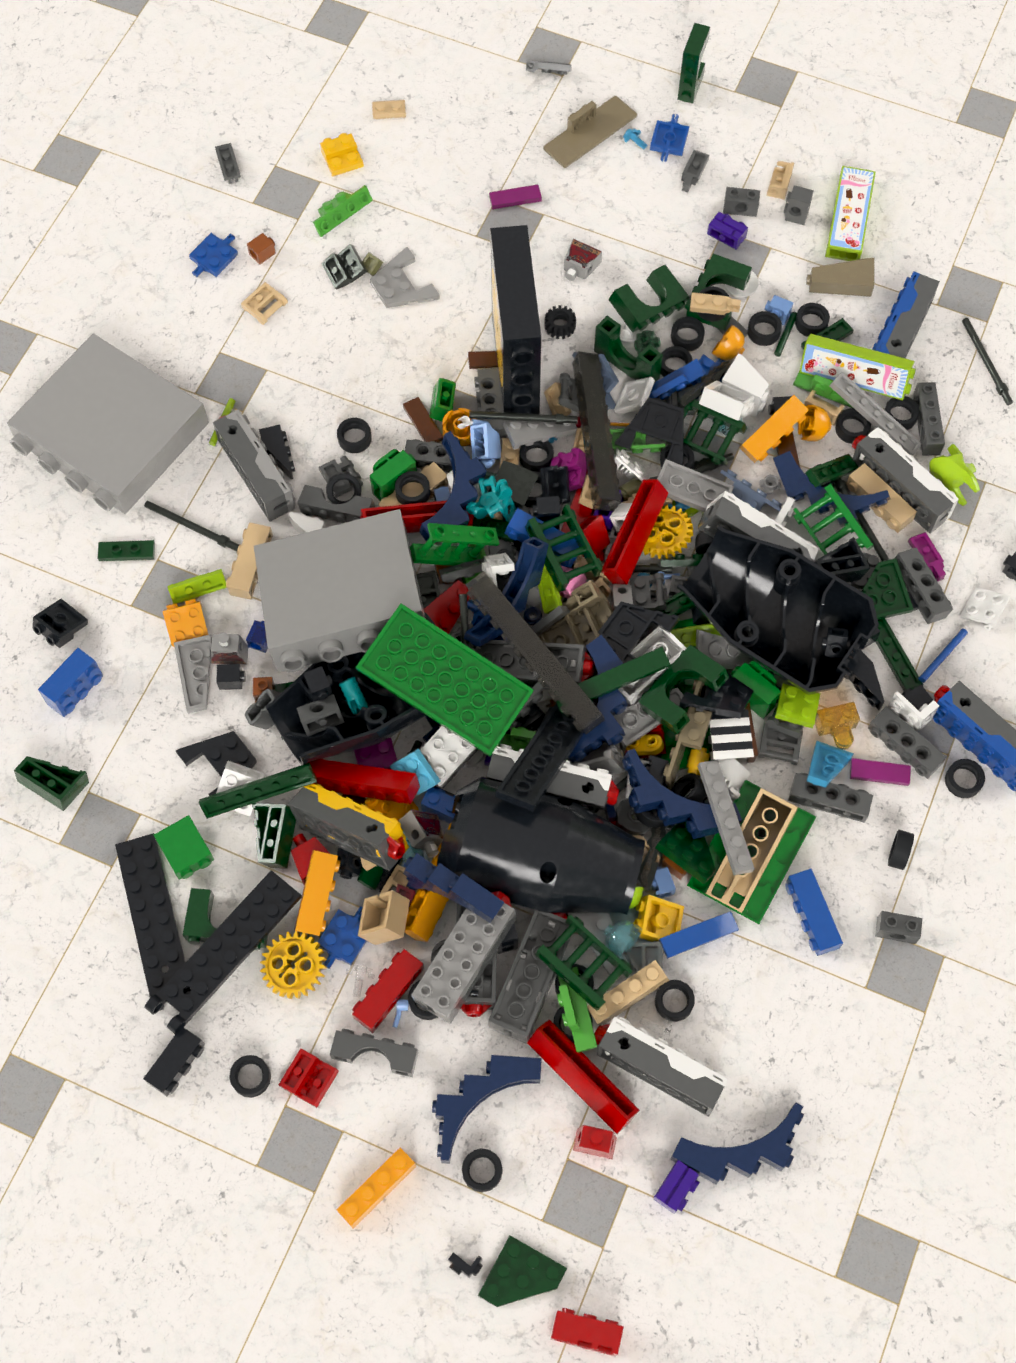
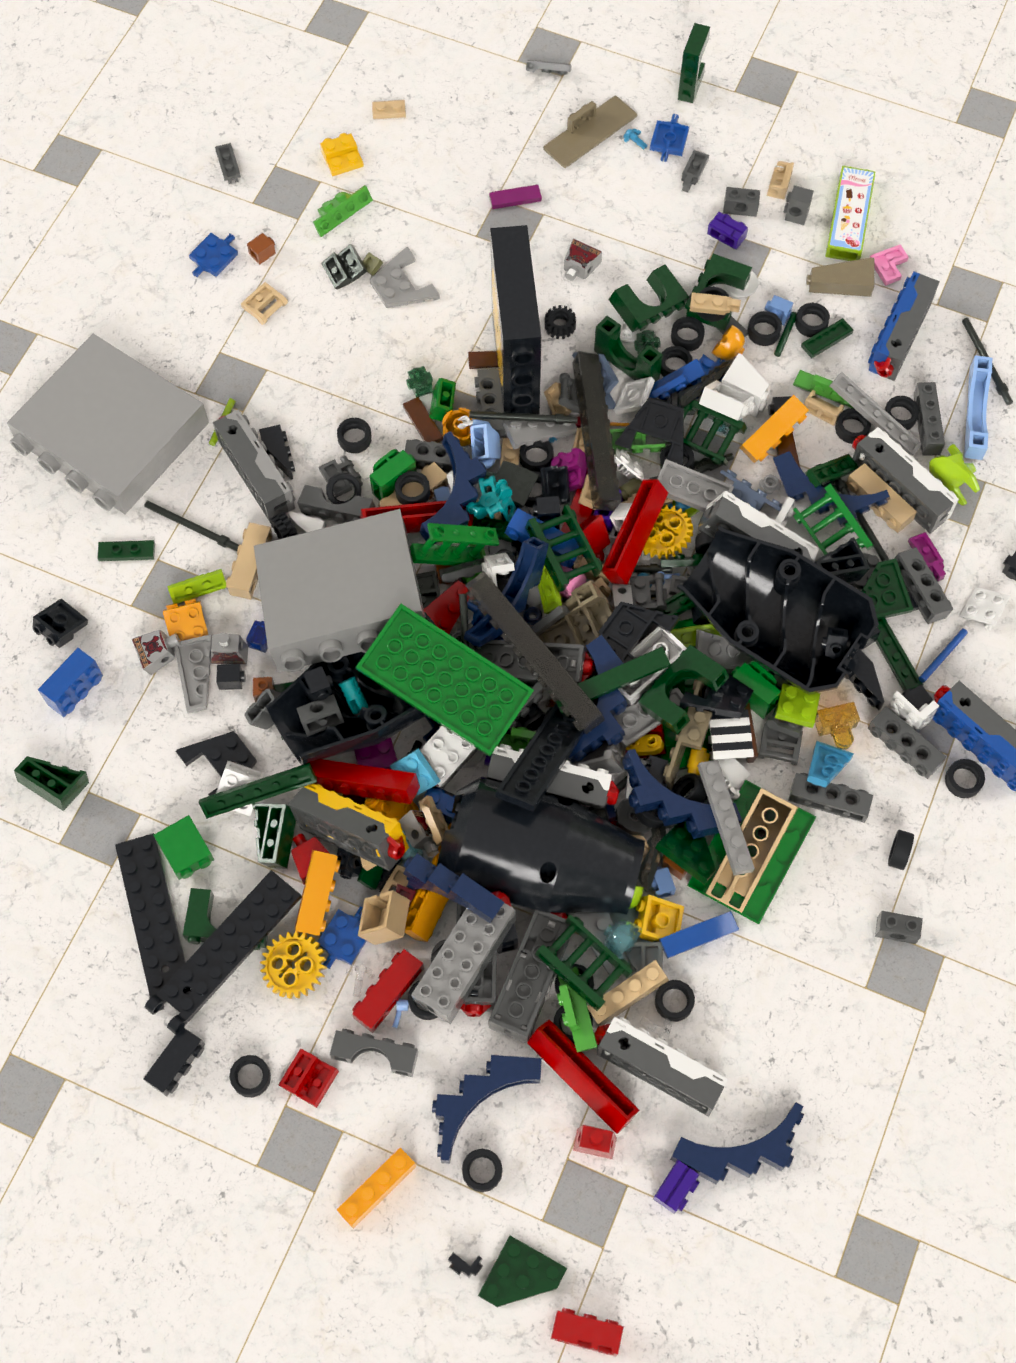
(155, 650): none -> light grey torso
(283, 526): none -> black tyre
(420, 381): none -> clear green brick
(434, 819): none -> tan hinge
(814, 912): blue brick -> none
(815, 425): light orange cylinder -> none
(865, 367): brick -> none
(880, 772): magenta tile -> none
(886, 262): none -> bright pink plate
(976, 428): none -> light blue arch

